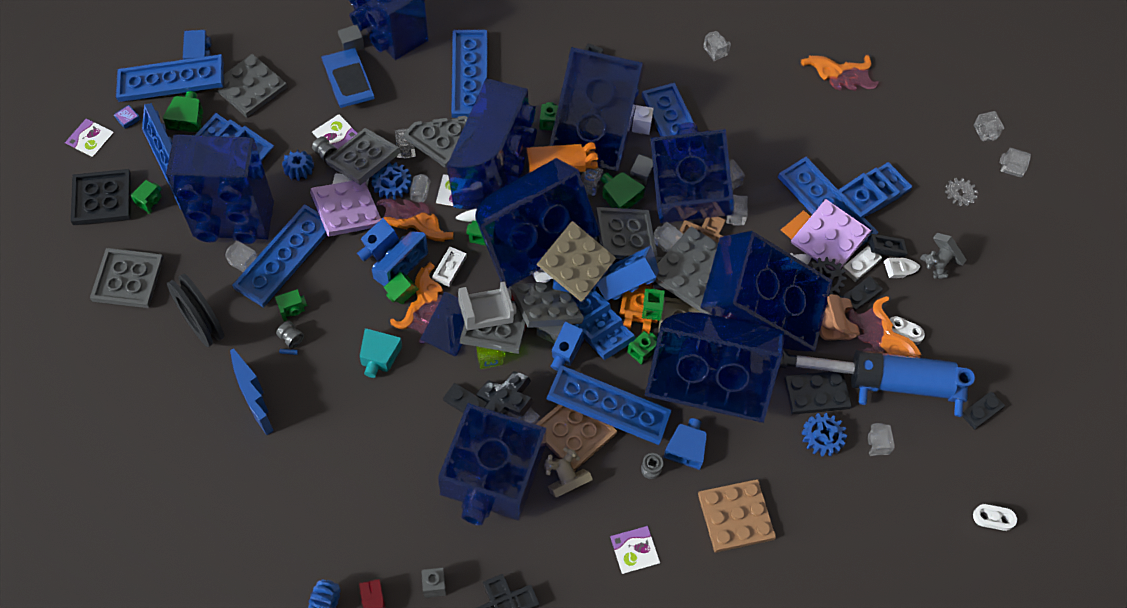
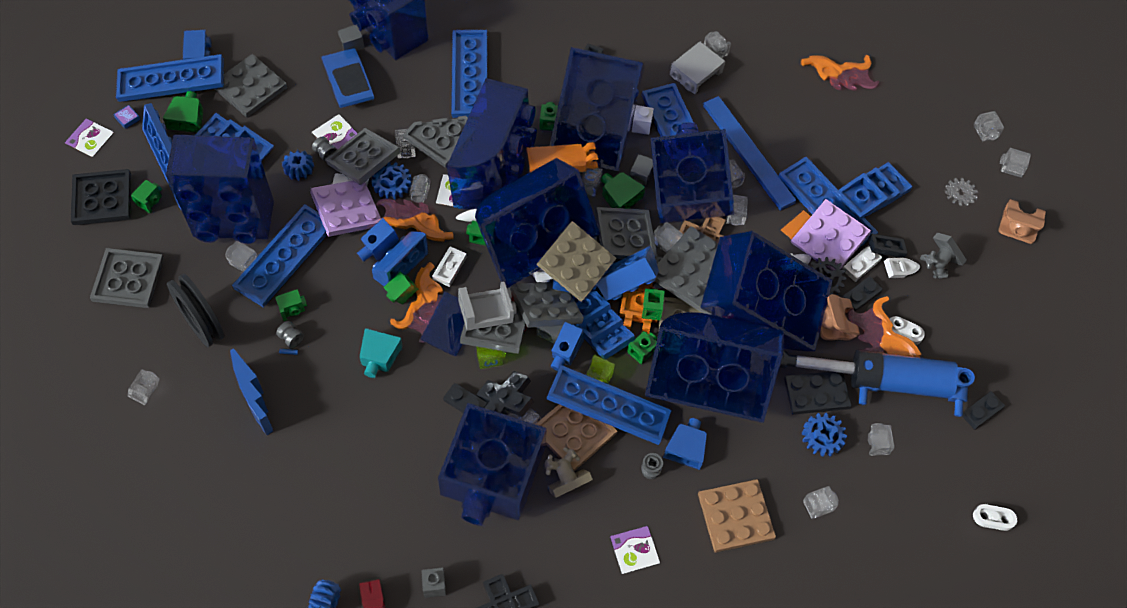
(140, 393): none -> clear brick
(601, 369): none -> clear neon green panel
(696, 67): none -> light grey panel
(750, 153): none -> blue tile
(821, 502): none -> clear brick
(1020, 224): none -> nougat piece

